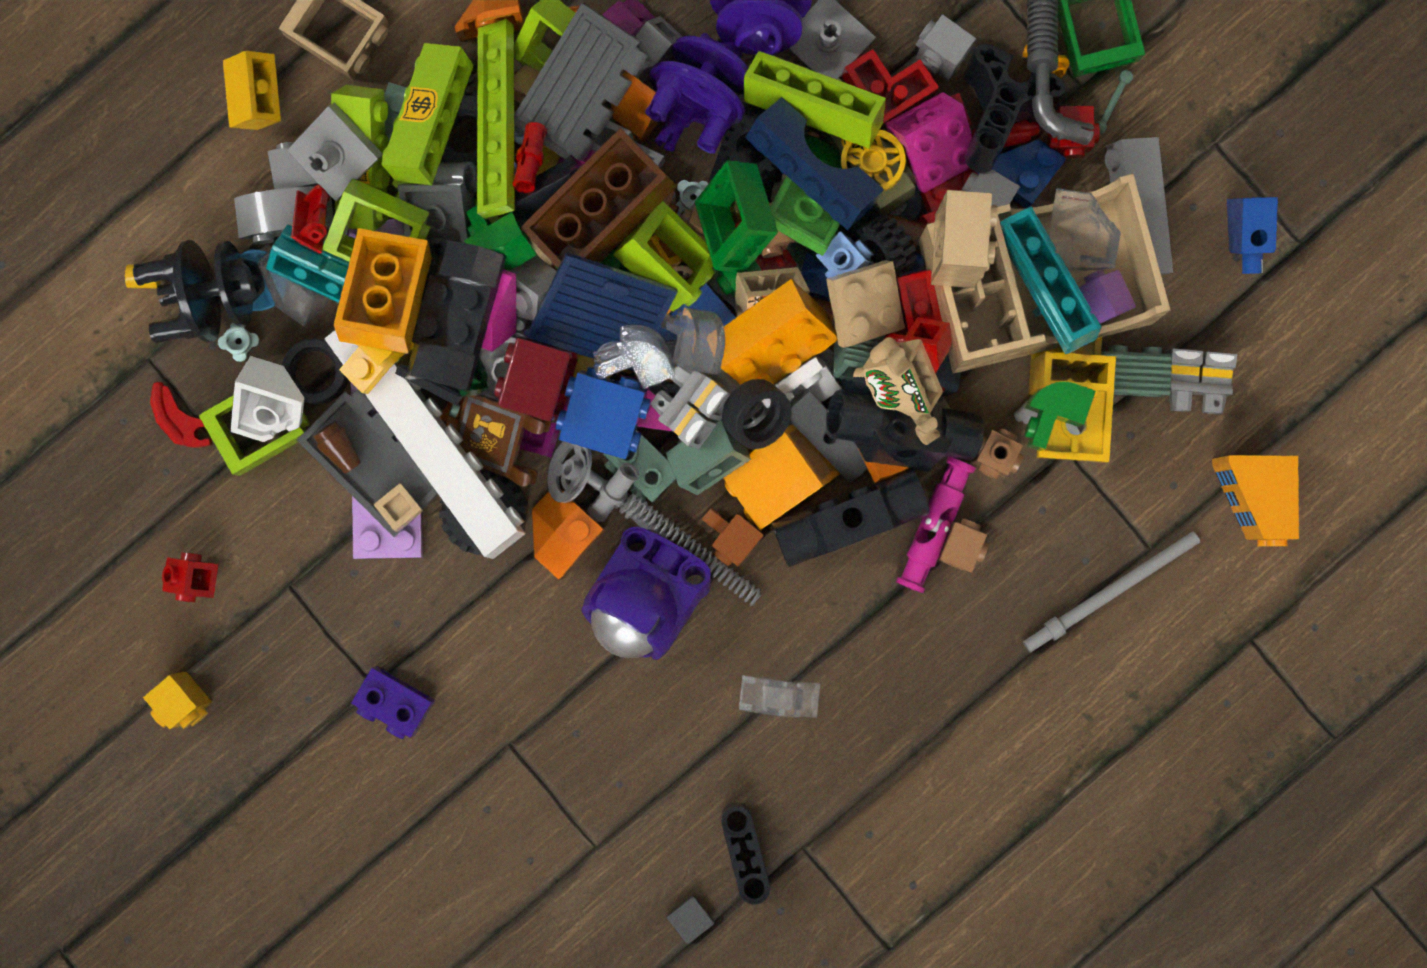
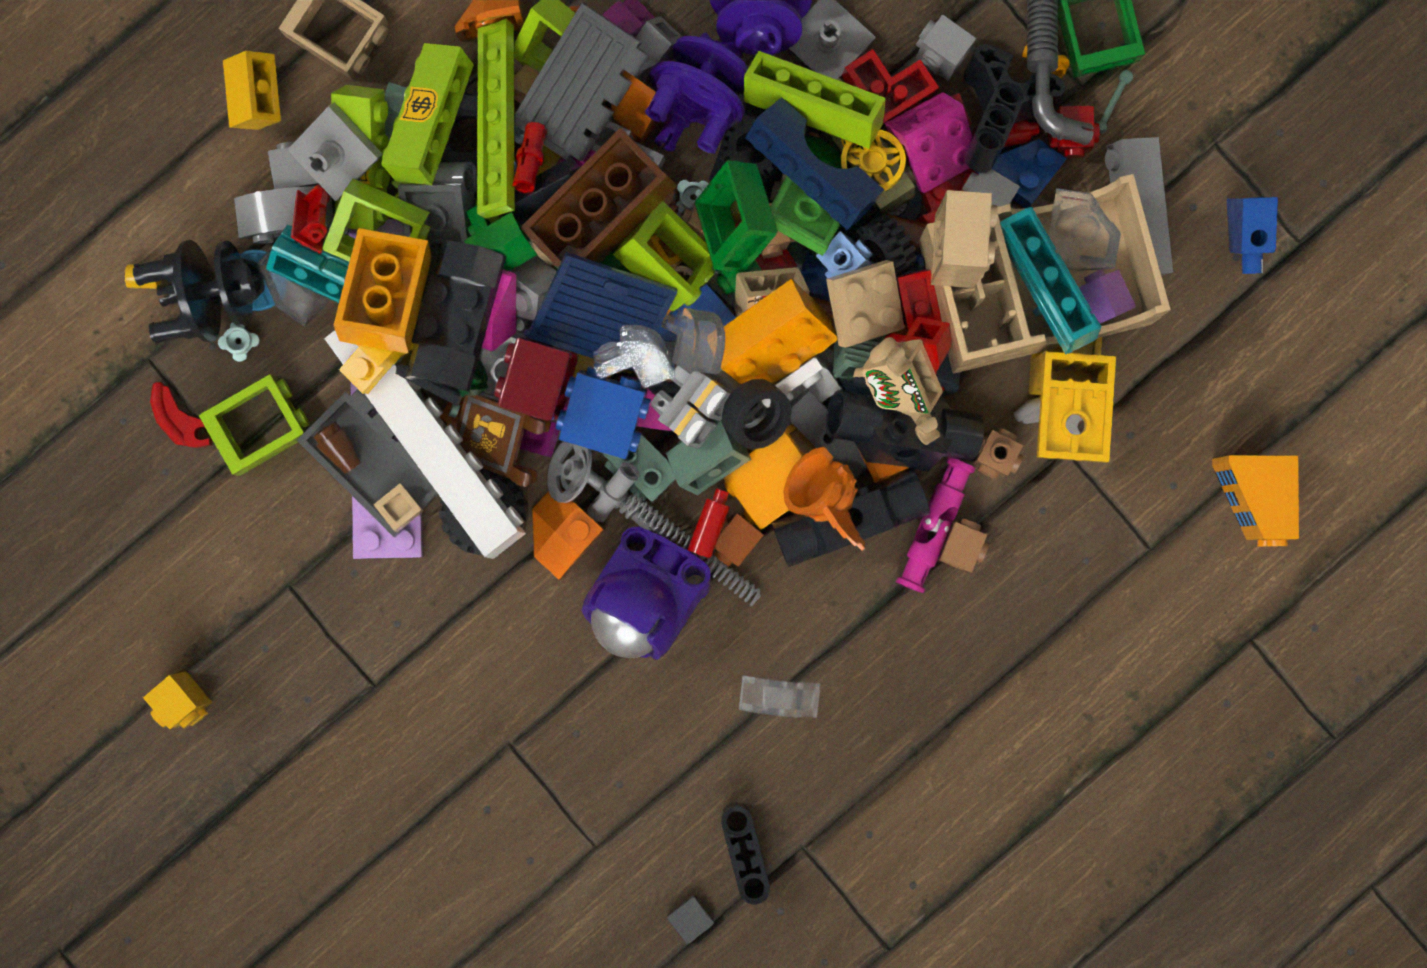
(189, 577): red brick -> none
(265, 401): white slope -> none
(312, 345): black tyre -> none
(392, 702): dark purple brick -> none
(710, 524): none -> red cylinder
(823, 492): none -> orange helmet
(1057, 627): light grey bar -> none
(1058, 401): green brick -> none
(1142, 372): sand green brick -> none
(1203, 375): light grey hips -> none

